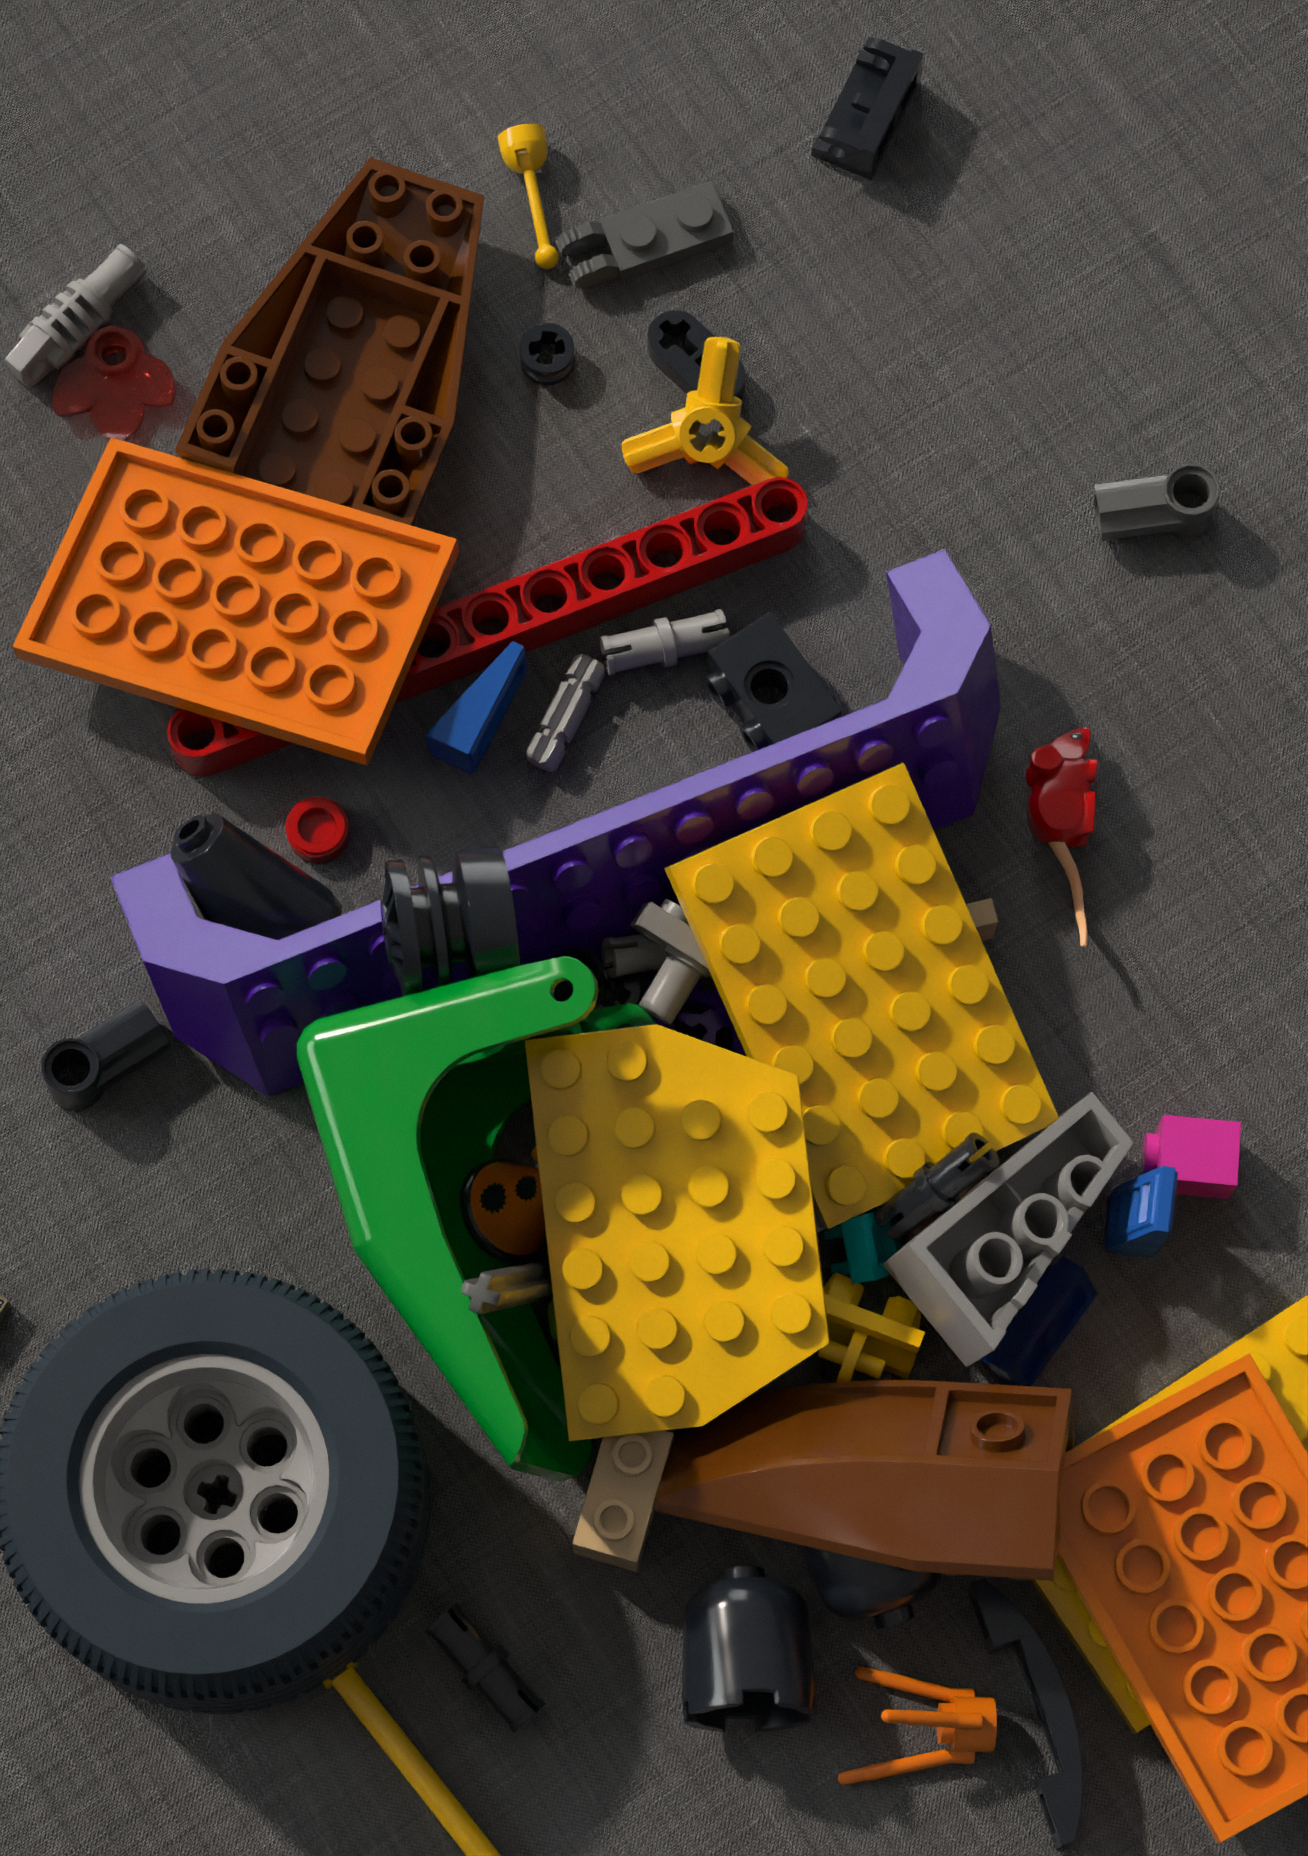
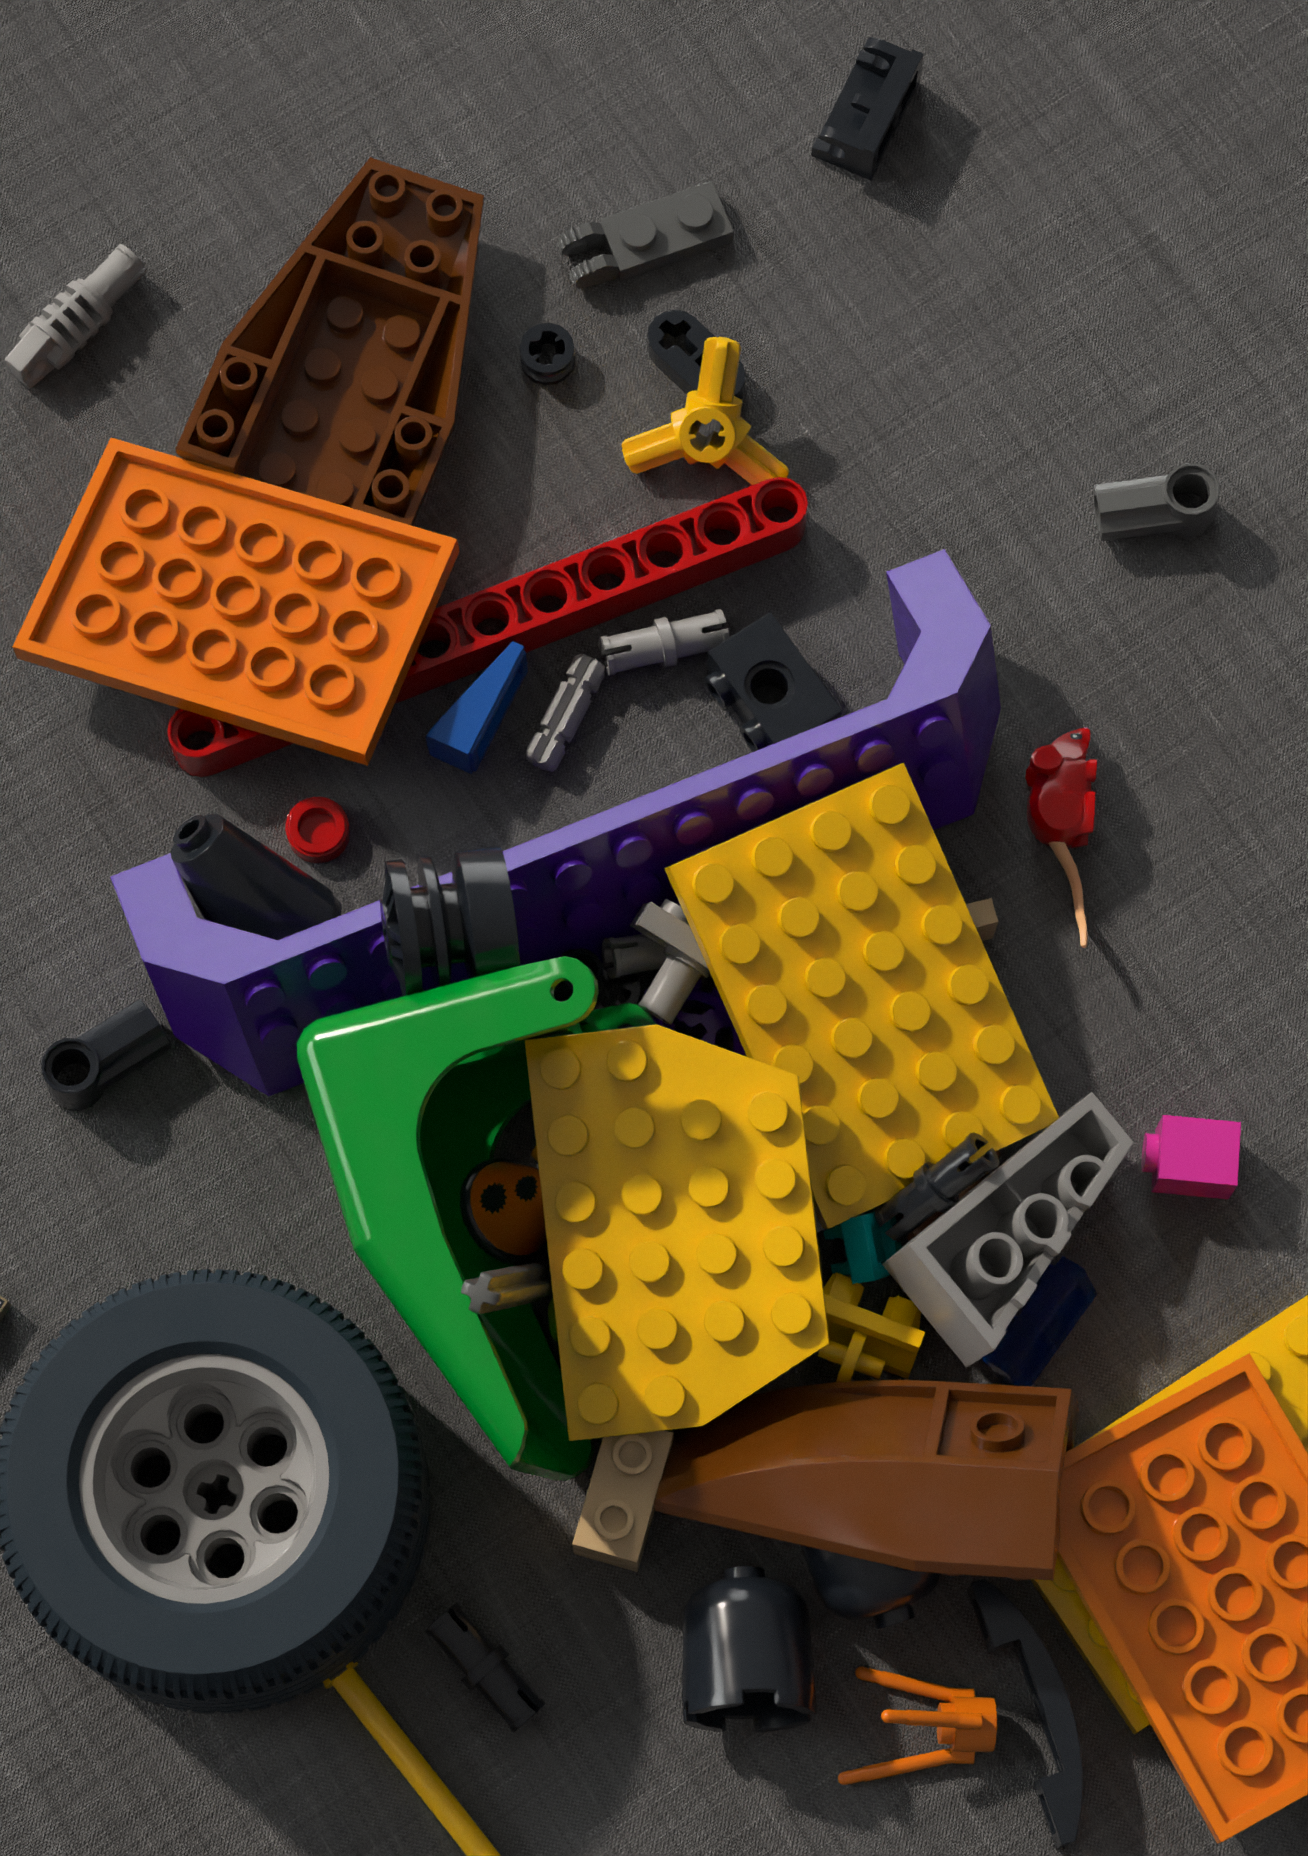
(117, 392): clear red plate -> none
(525, 152): yellow hinge -> none
(1141, 1213): blue slope -> none

